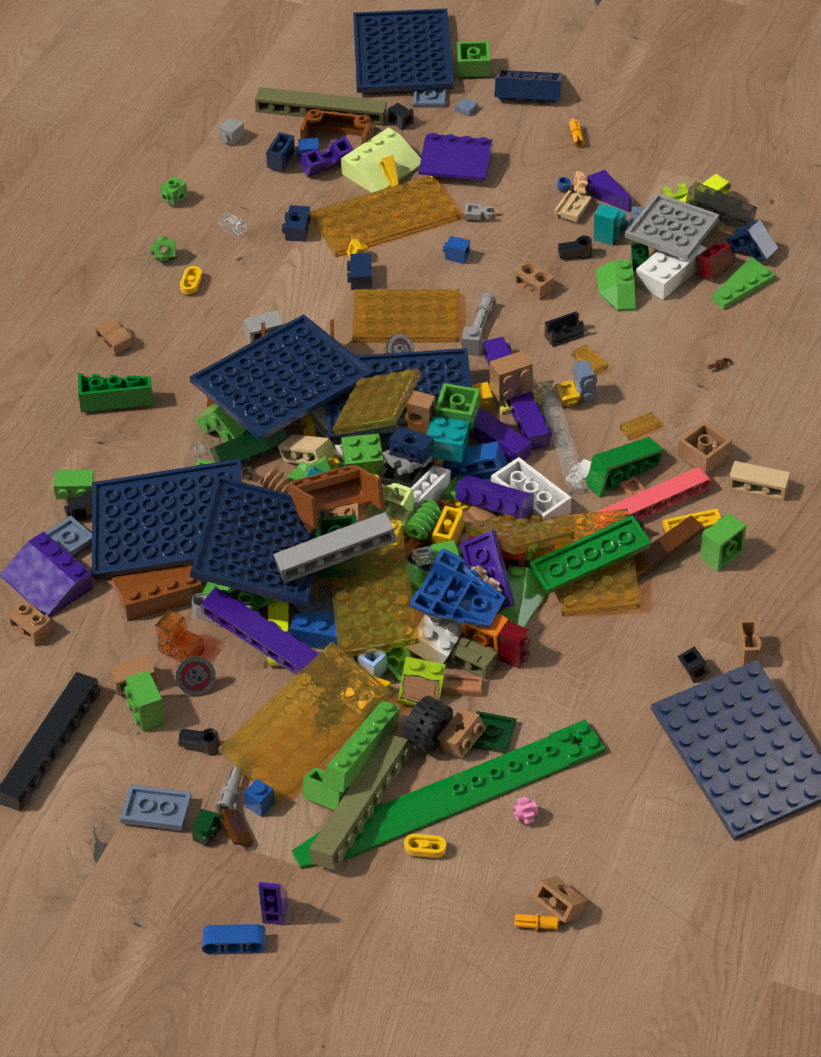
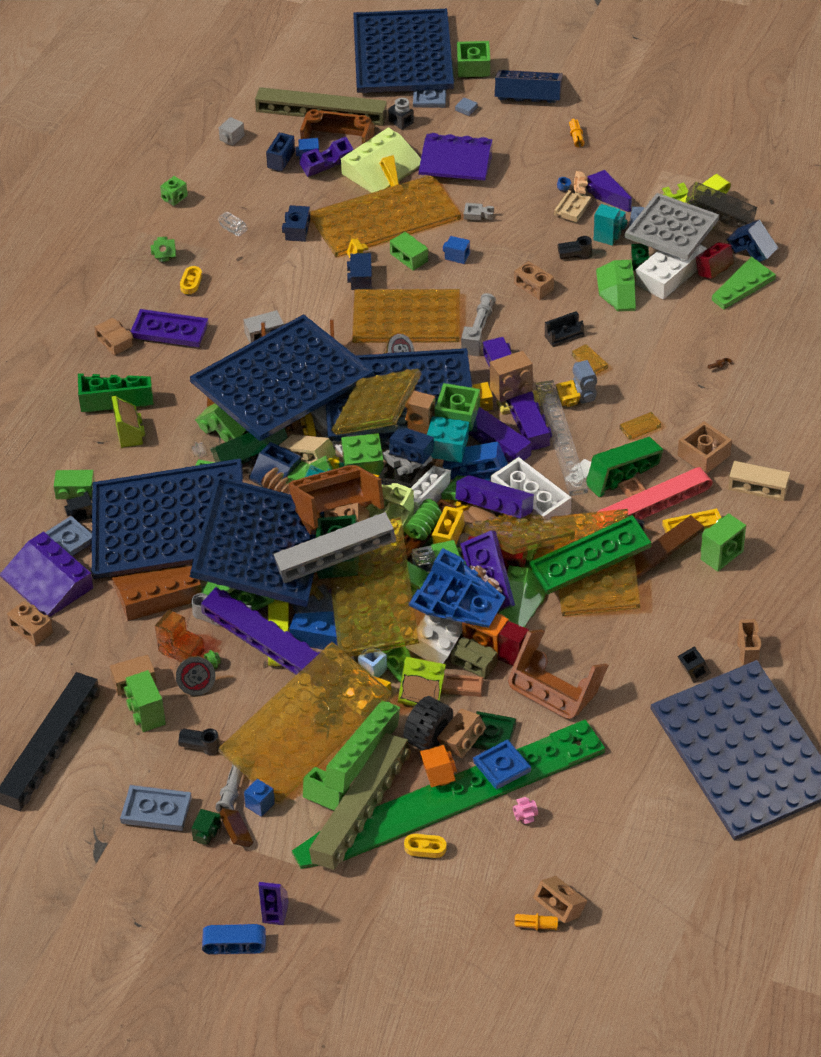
(127, 423): none -> lime slope
(169, 328): none -> dark purple plate
(213, 657): none -> bright green plate
(272, 457): none -> dark blue slope
(402, 105): none -> light grey bush
(409, 251): none -> bright green brick
(438, 765): none -> orange brick
(502, 764): none -> blue plate
(553, 693): none -> dark orange windscreen

